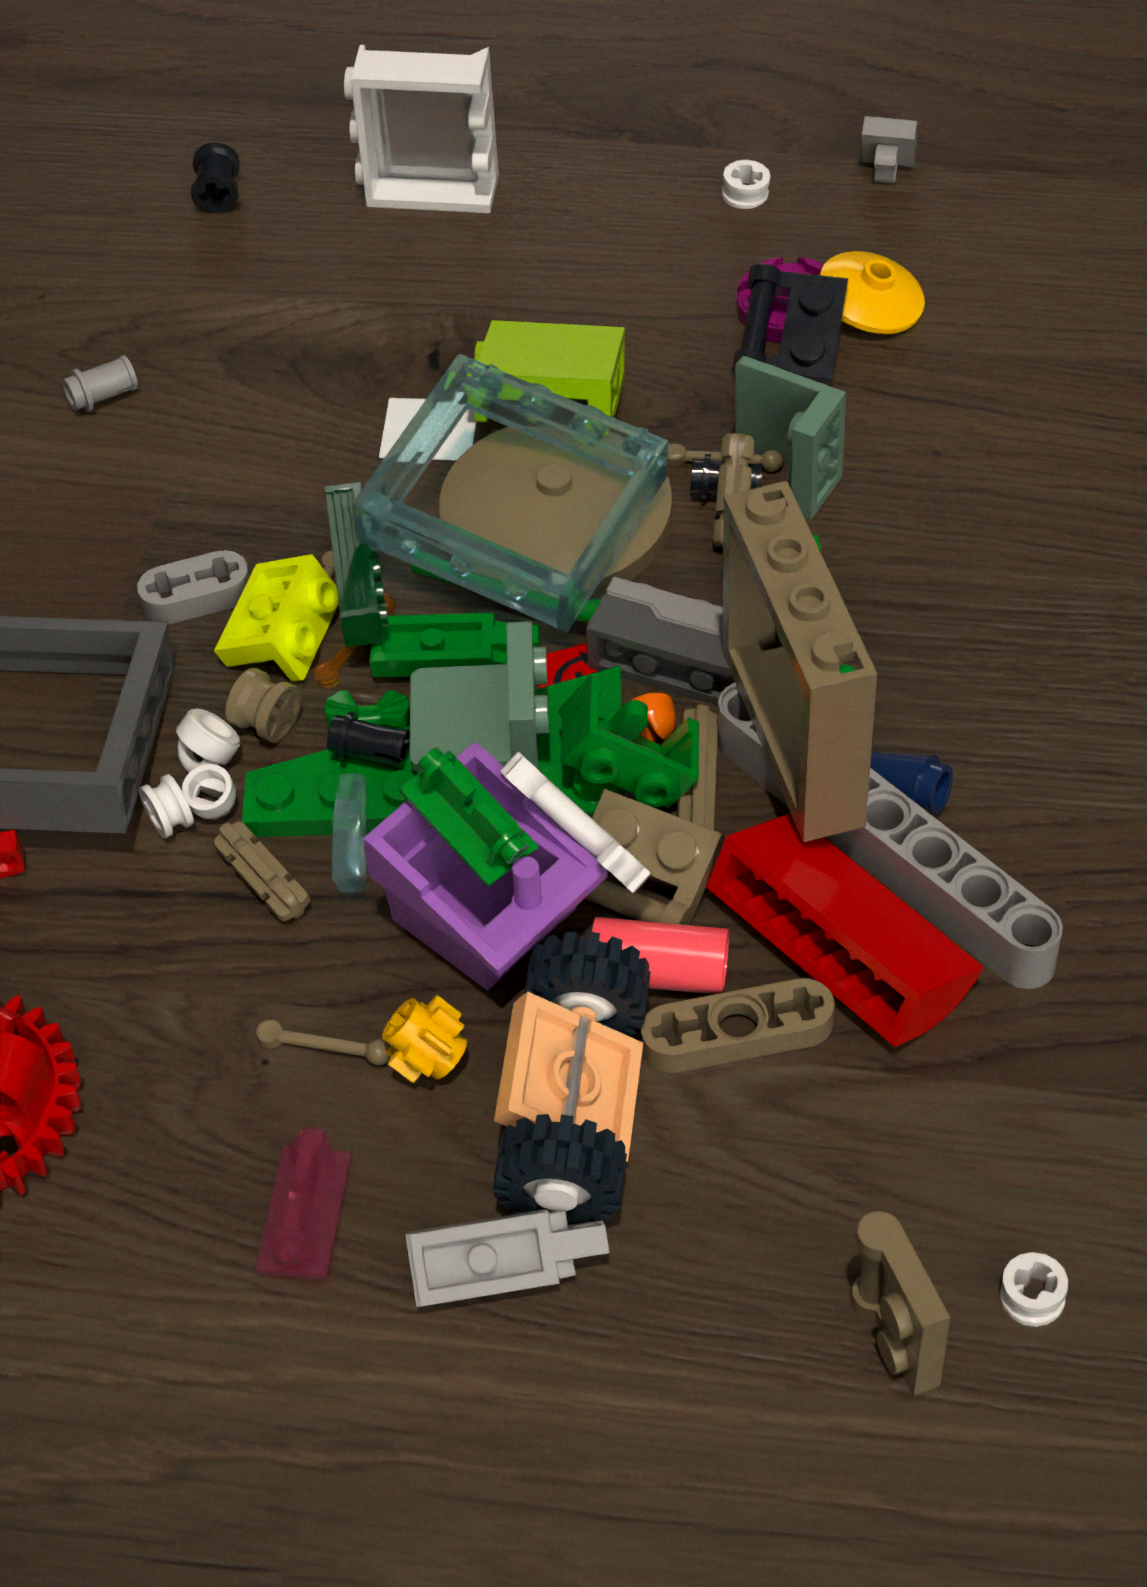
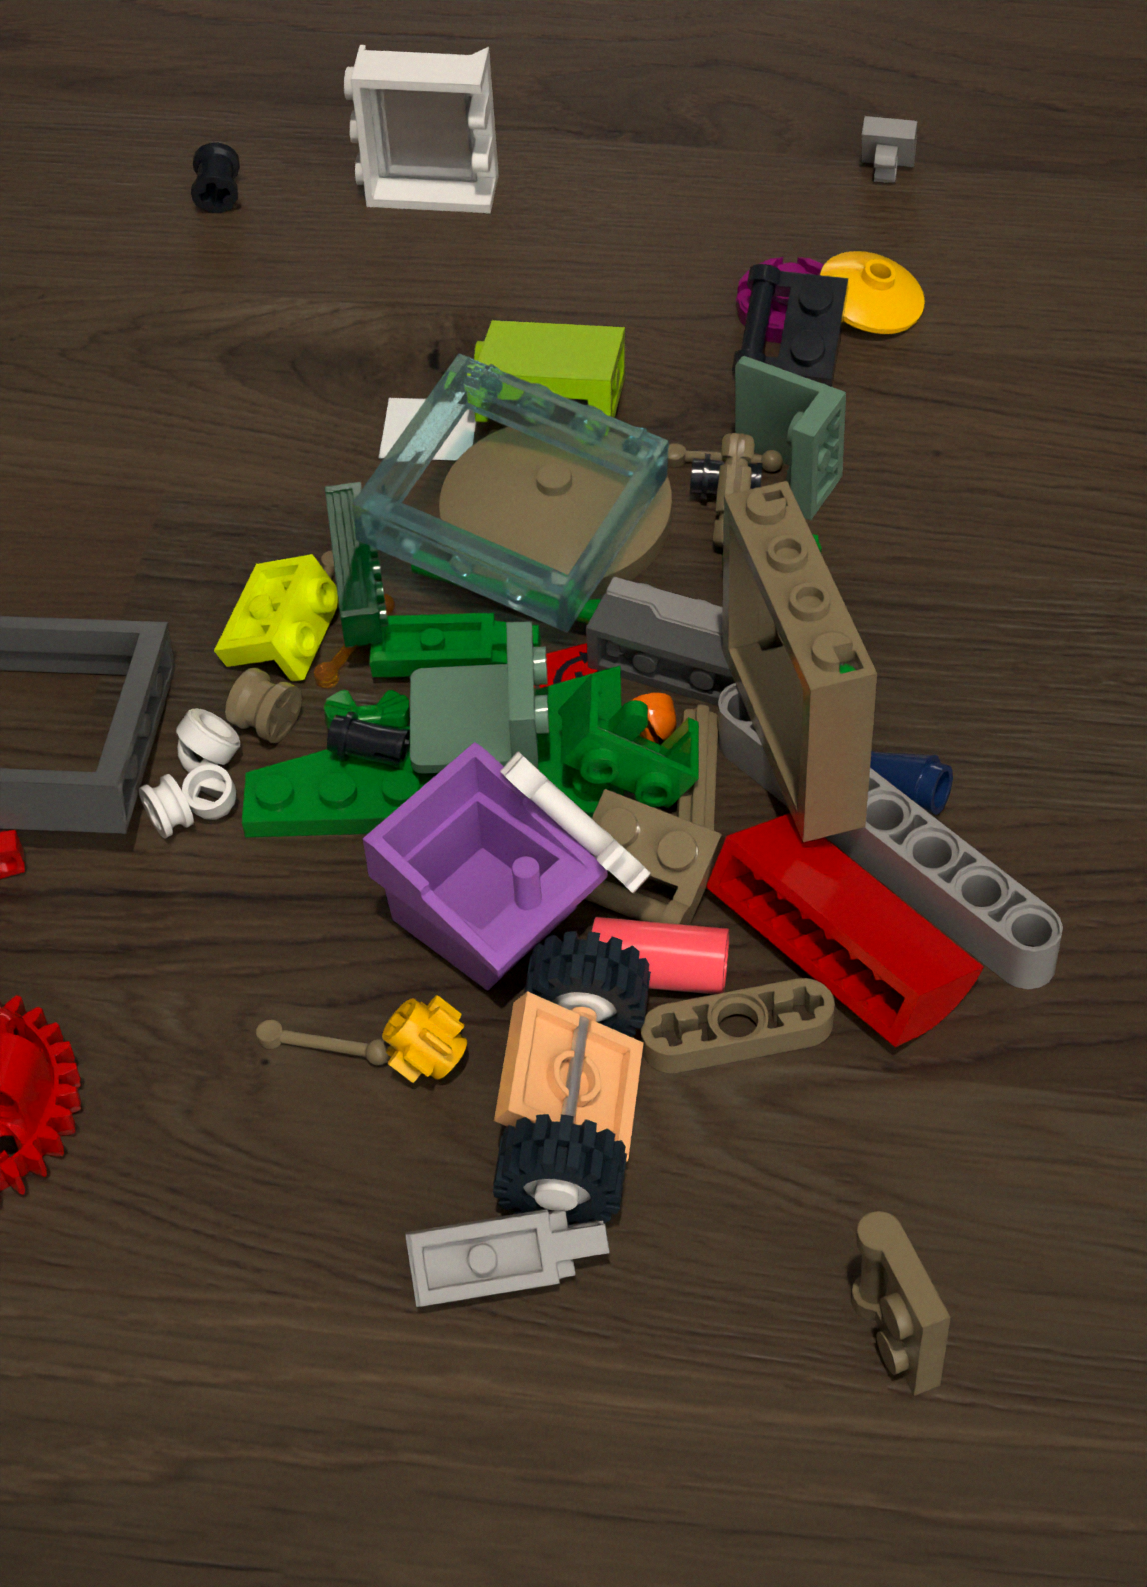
(99, 383): light grey pin -> none
(193, 587): light grey beam -> none
(261, 871): dark tan axle -> none
(304, 1207): clear pink hinge -> none
(348, 834): clear light blue tile -> none
(467, 816): green hinge -> none
(741, 195): white bush -> none
(1048, 1304): white bush -> none

